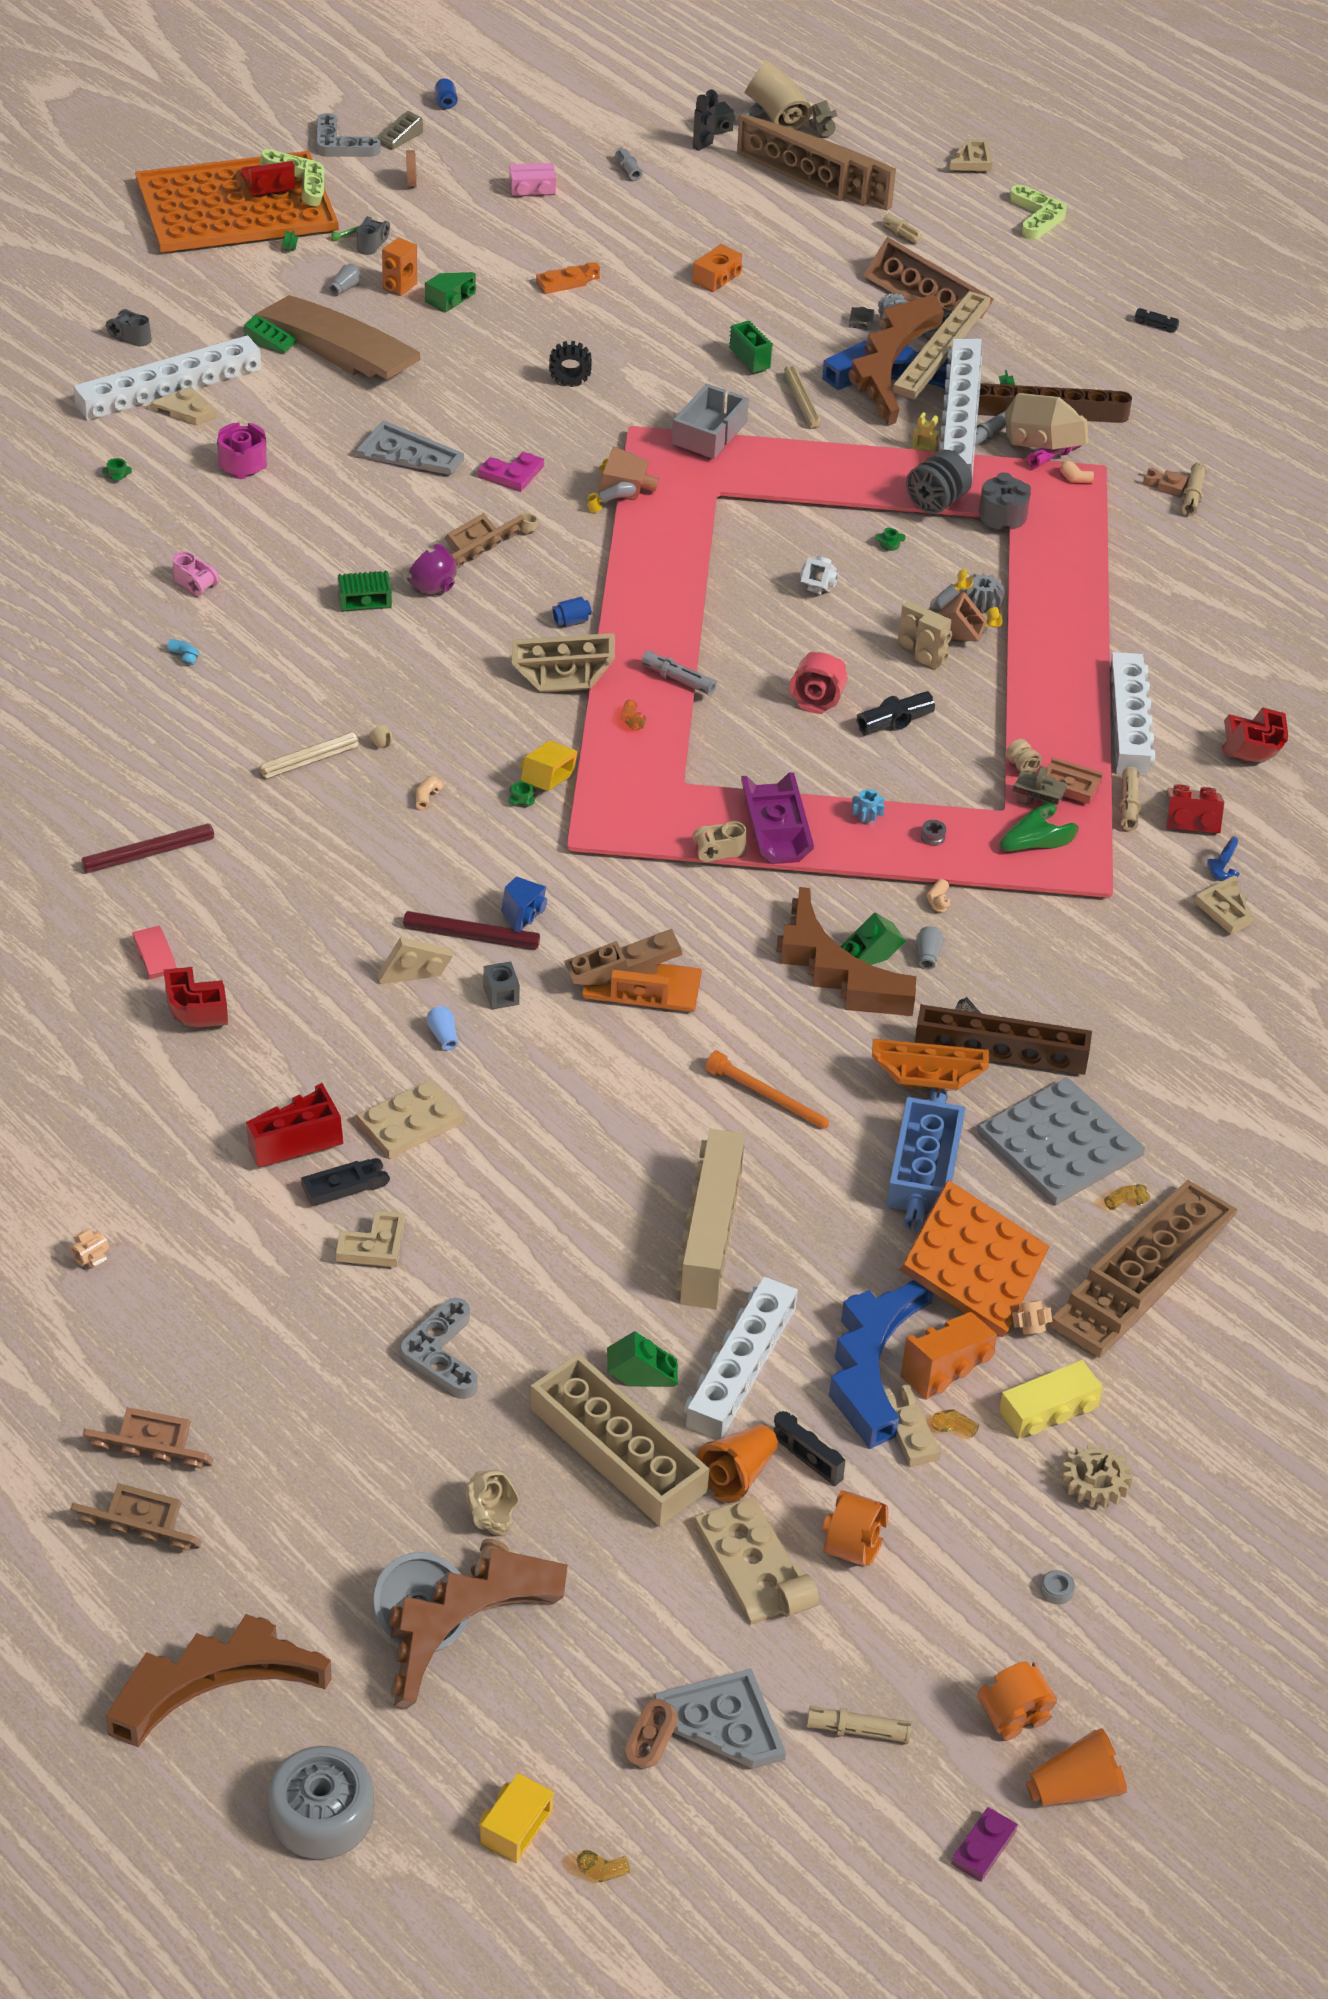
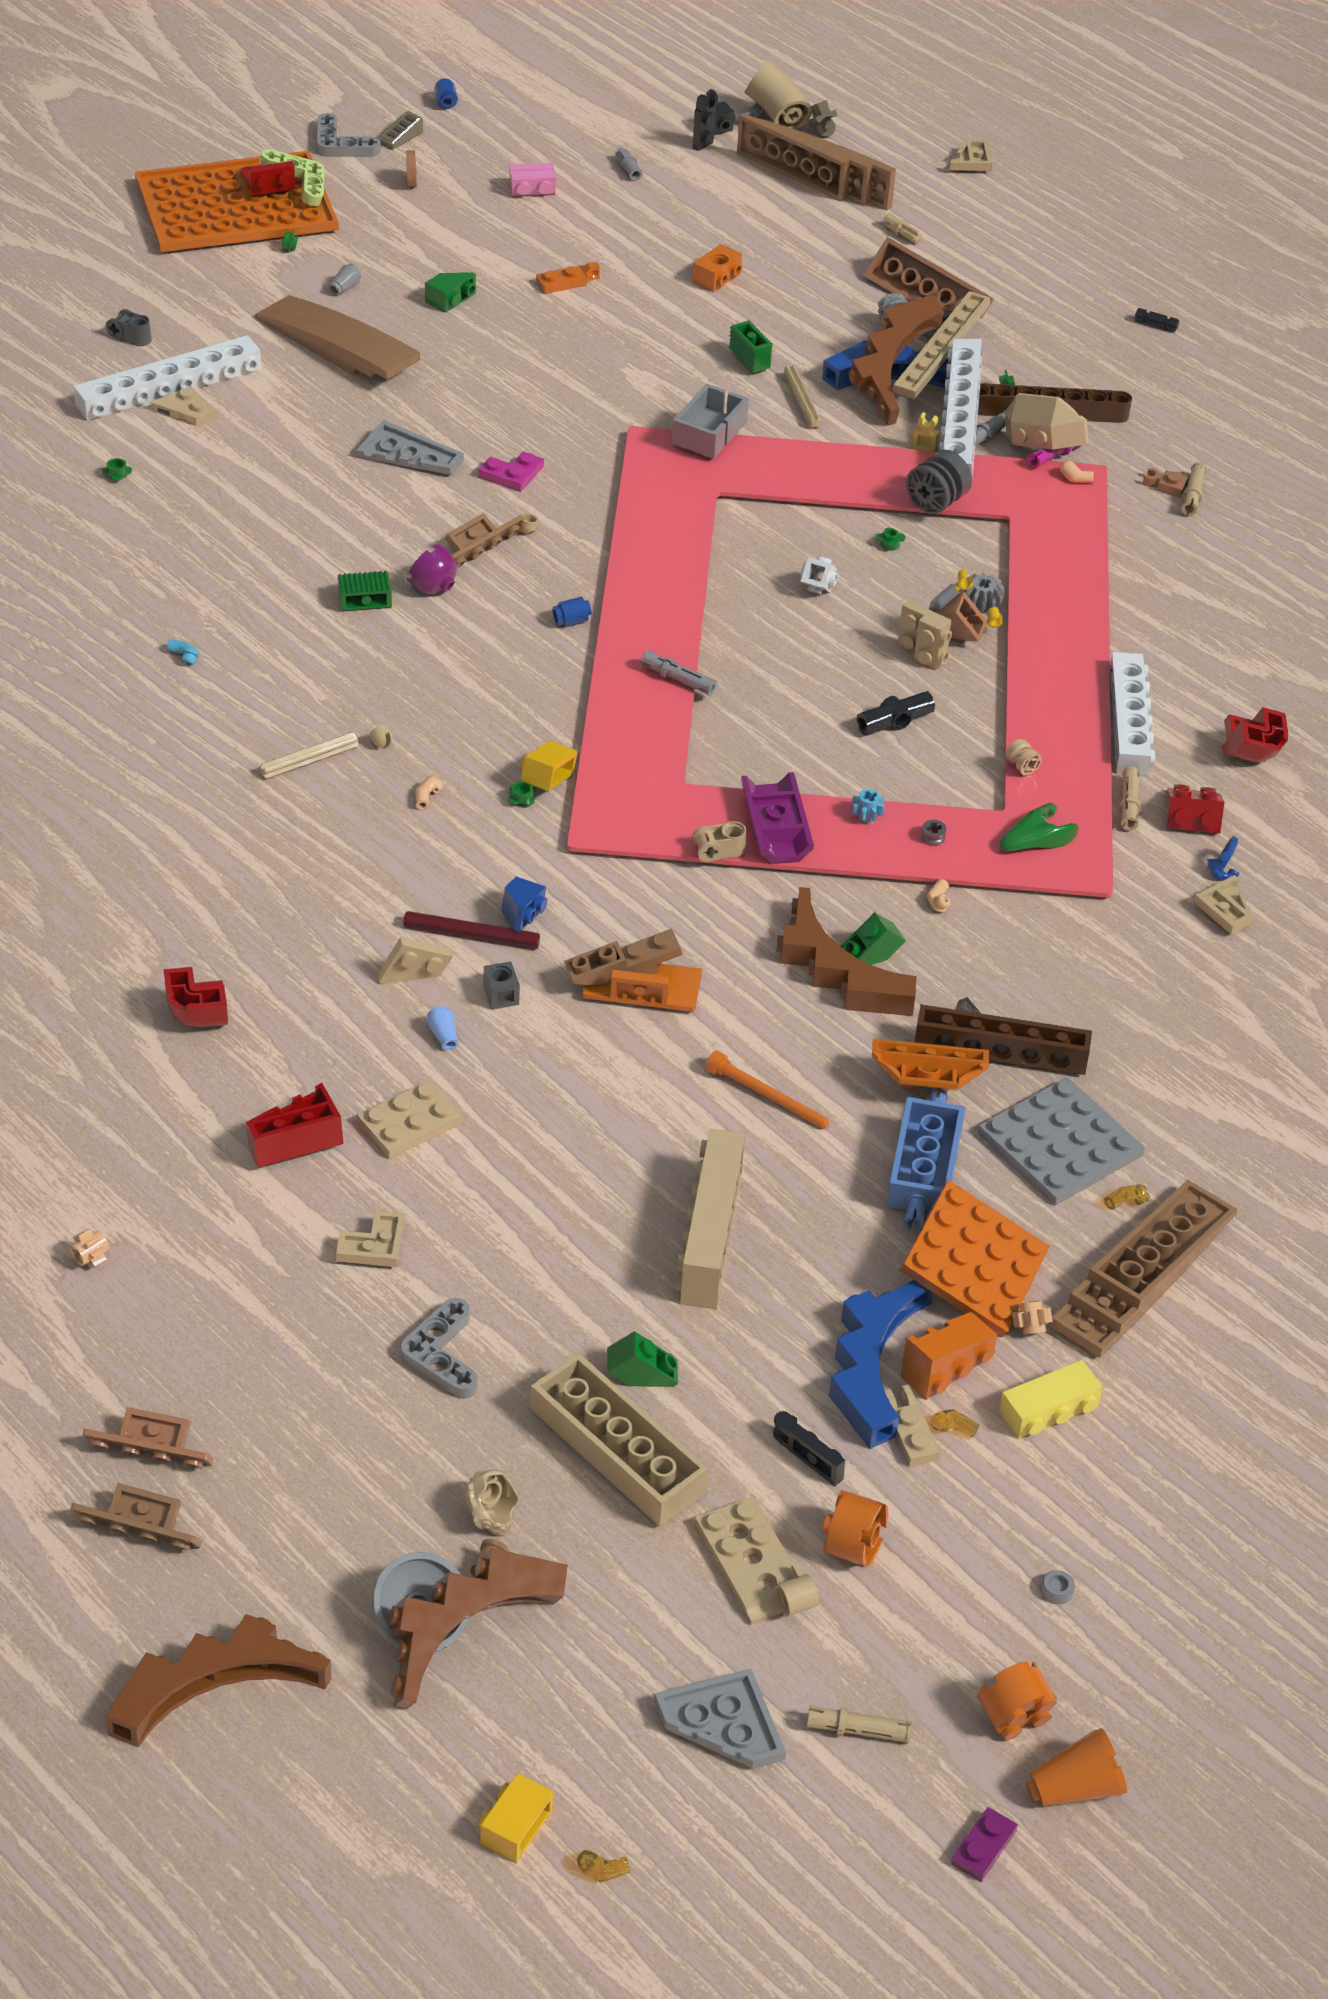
(147, 848): dark red axle -> none
(154, 951): coral slope -> none
(193, 573): bright pink piece -> none
(242, 449): dark pink brick -> none
(268, 335): green slope -> none
(320, 1802): light grey wheel -> none
(335, 236): bright green hinge -> none
(344, 1180): black hinge -> none
(371, 235): dark grey piece -> none
(399, 266): orange brick -> none
(564, 661): tan wedge -> none
(570, 352): black tyre -> none
(621, 477): nougat torso -> none
(631, 718): arm -> none
(649, 1733): nougat plate -> none
(737, 1461): orange cone -> none
(741, 1358): white brick -> none
(818, 682): coral brick -> none
(861, 318): clear smoke plate -> none
(929, 946): light grey cone -> none
(1004, 501): dark grey brick -> none
(1038, 786): dark tan hips -> none
(1047, 211): yellowish green beam -> none
(1080, 781): nougat plate -> none
(1097, 1475): tan gear -> none

